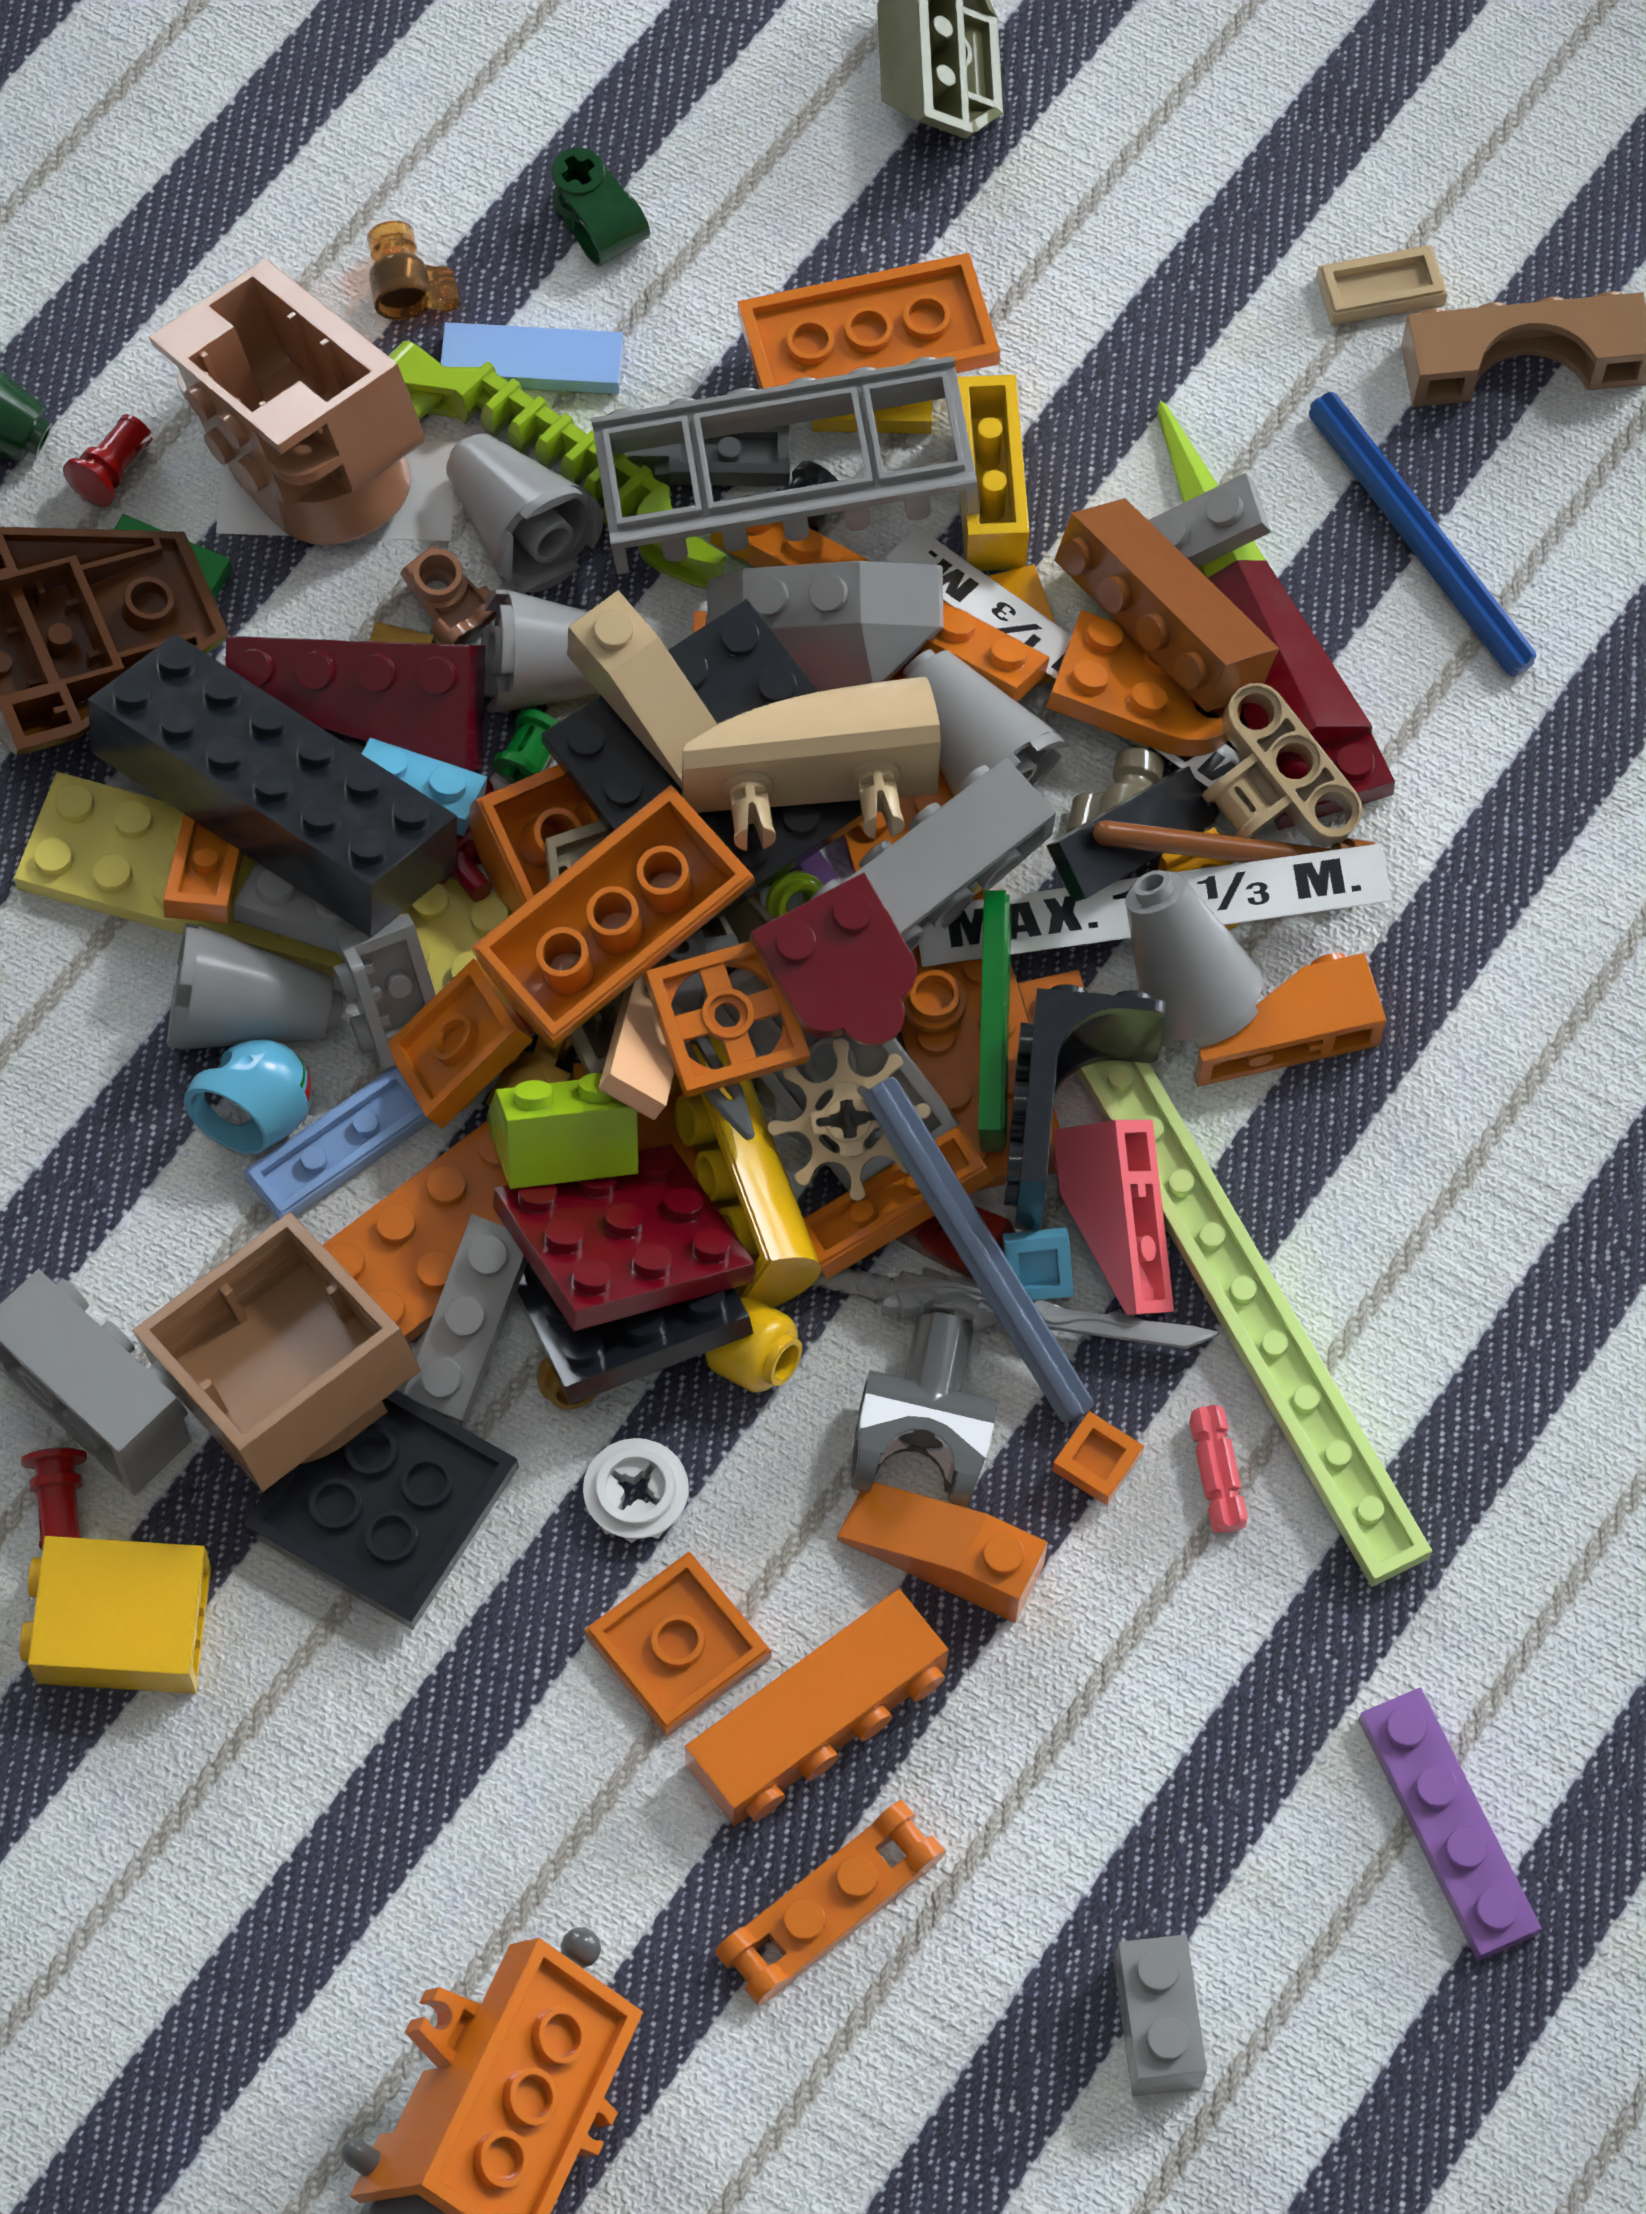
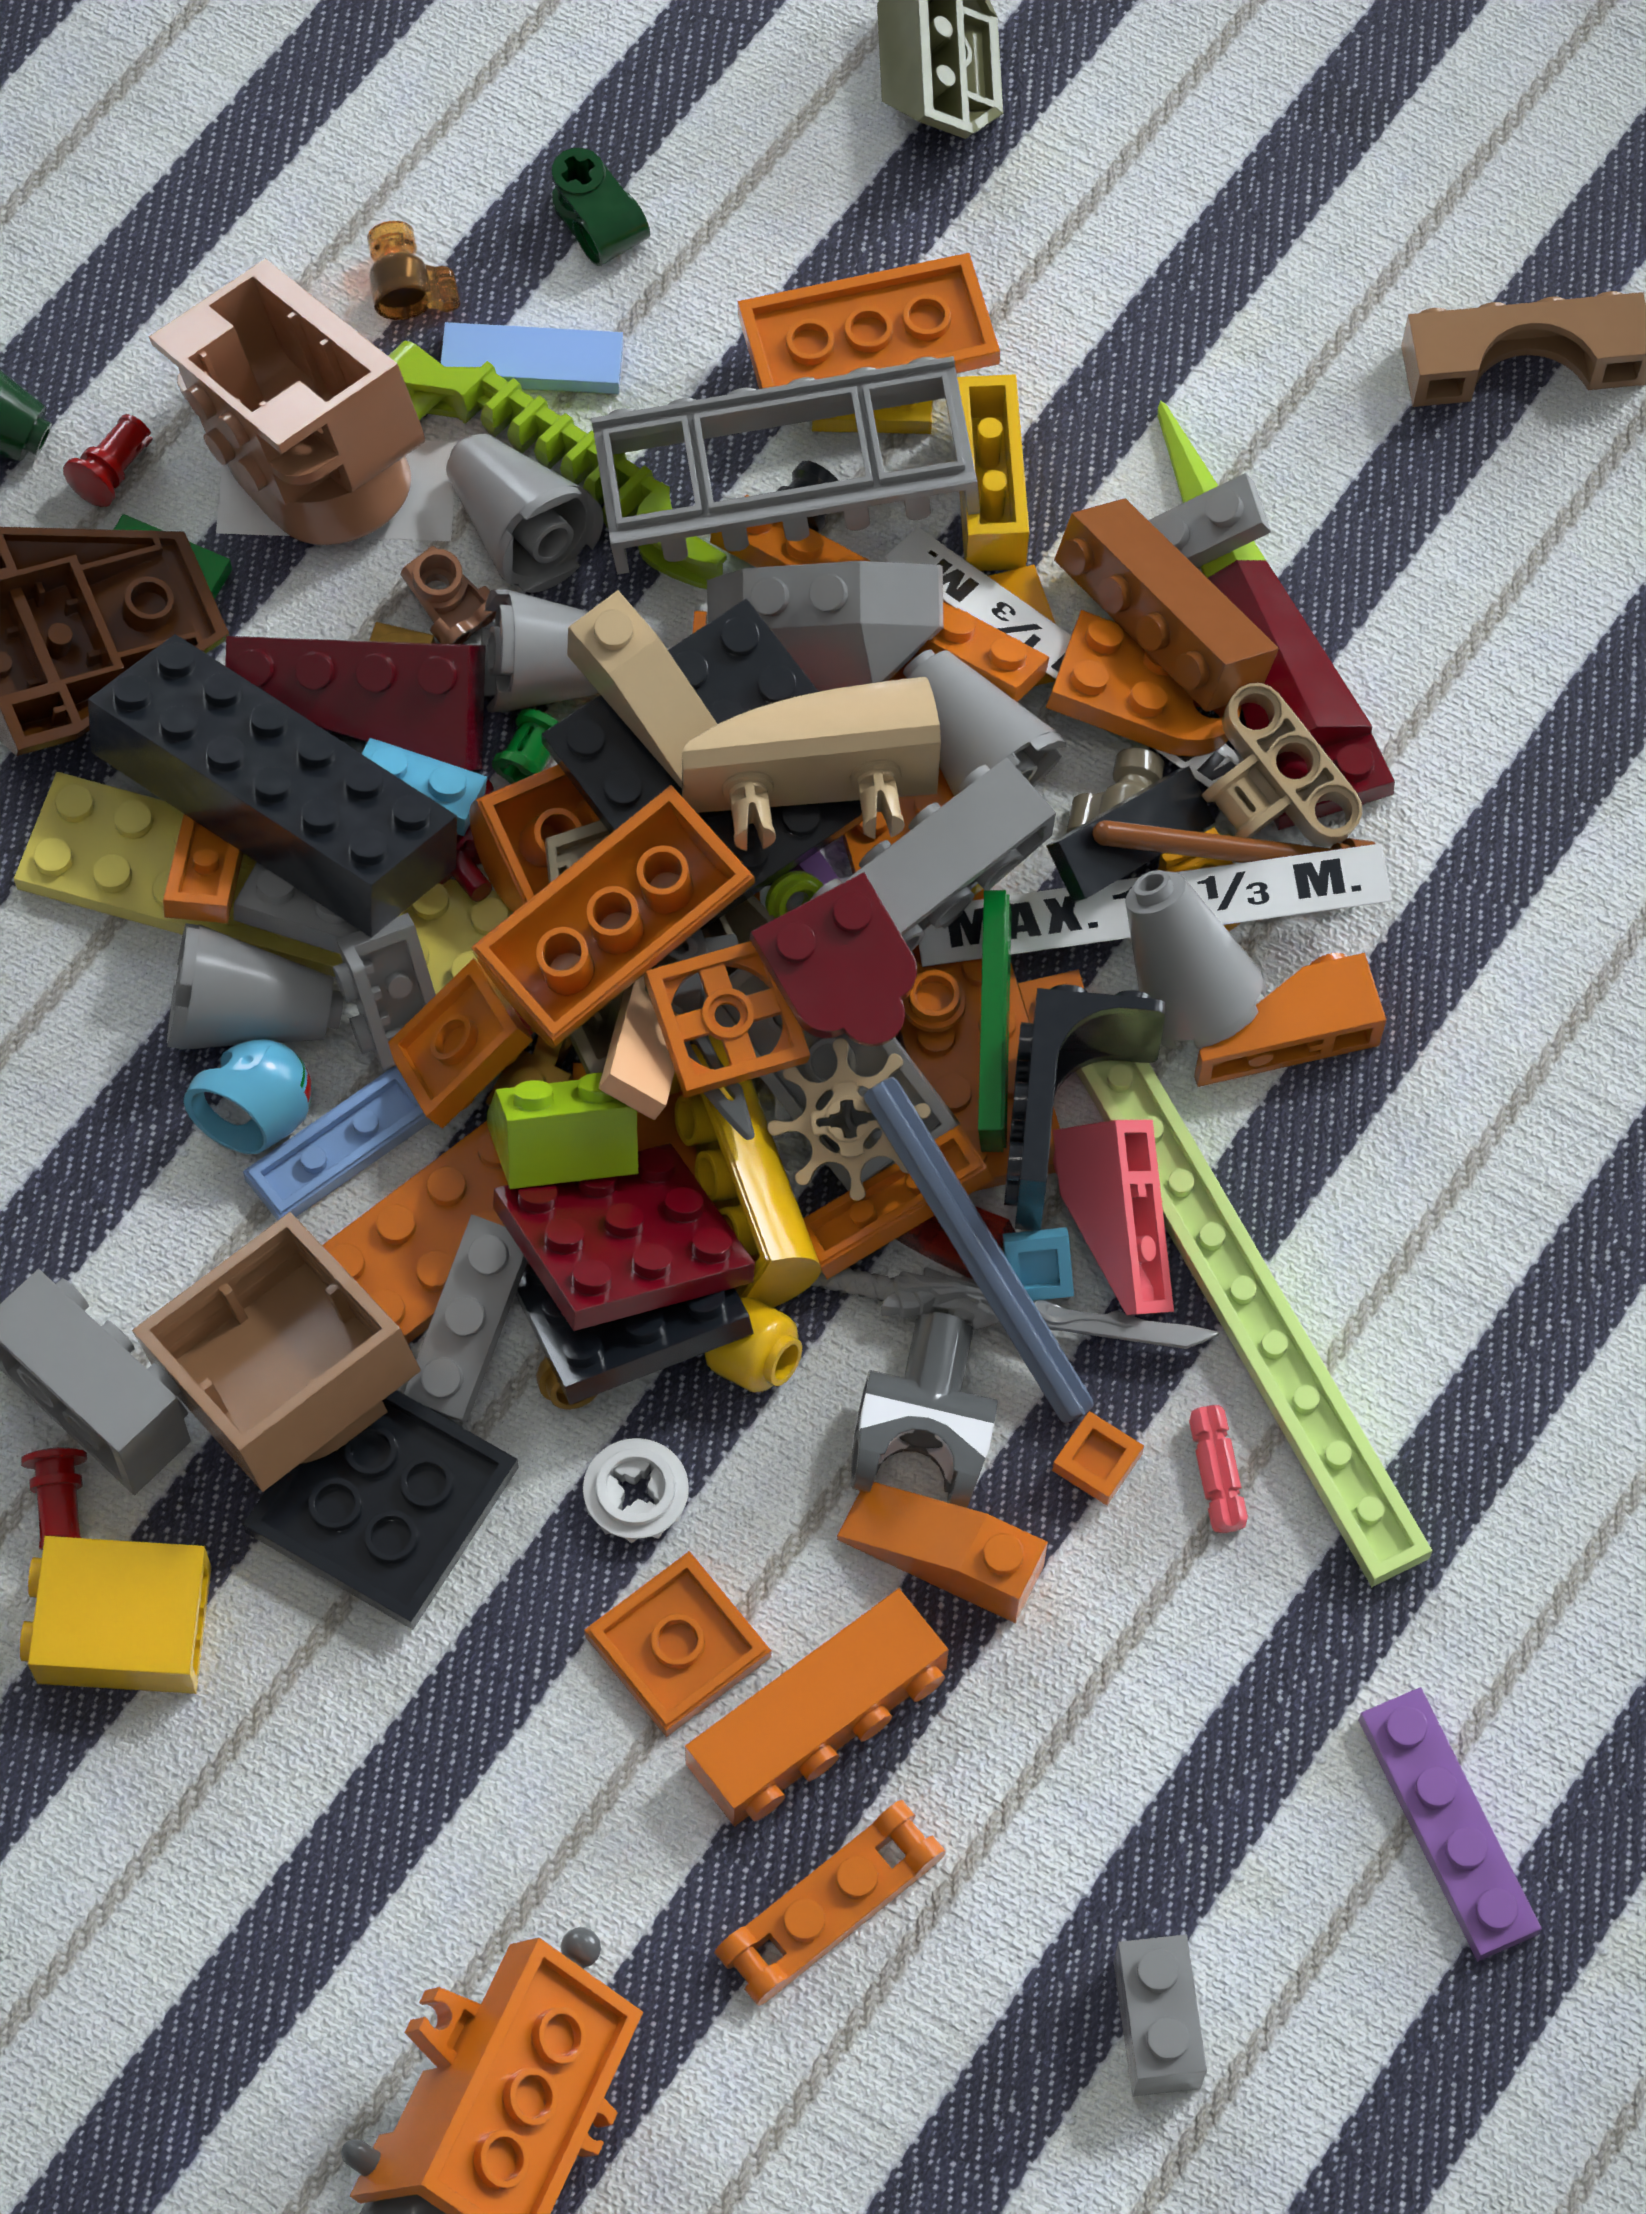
(732, 459): dark grey hinge -> none
(1381, 285): tan tile -> none
(1422, 534): blue axle -> none

